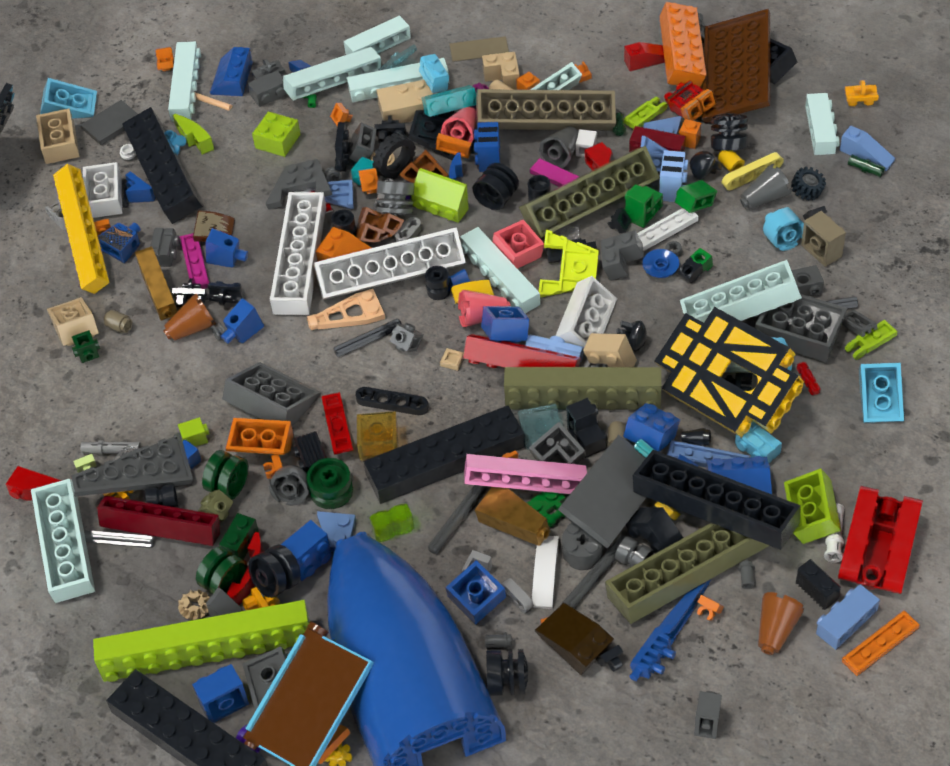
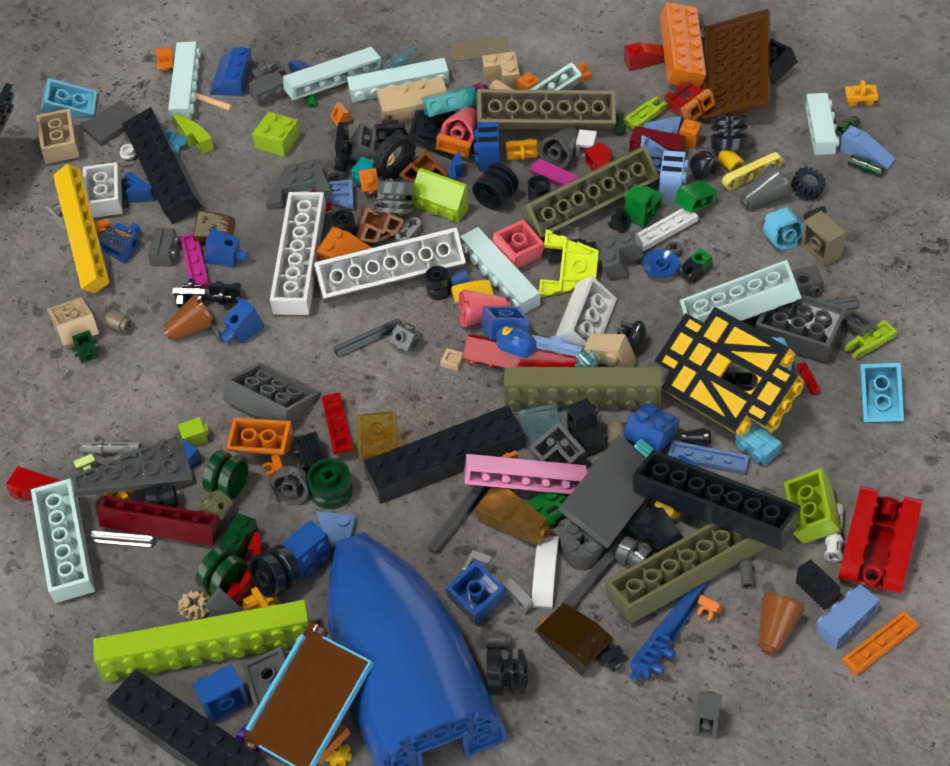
(156, 283): pearl gold slope -> none
(366, 300): light nougat plate -> none
(380, 37): light aqua brick -> none
(391, 404): black beam -> none
(392, 522): clear neon green brick -> none
(434, 73): medium azure brick -> none
(515, 341): none -> blue piece
(521, 149): none -> light orange hips
(586, 359): none -> clear light blue gear
(749, 471): blue slope -> none
(846, 124): none -> dark green pin

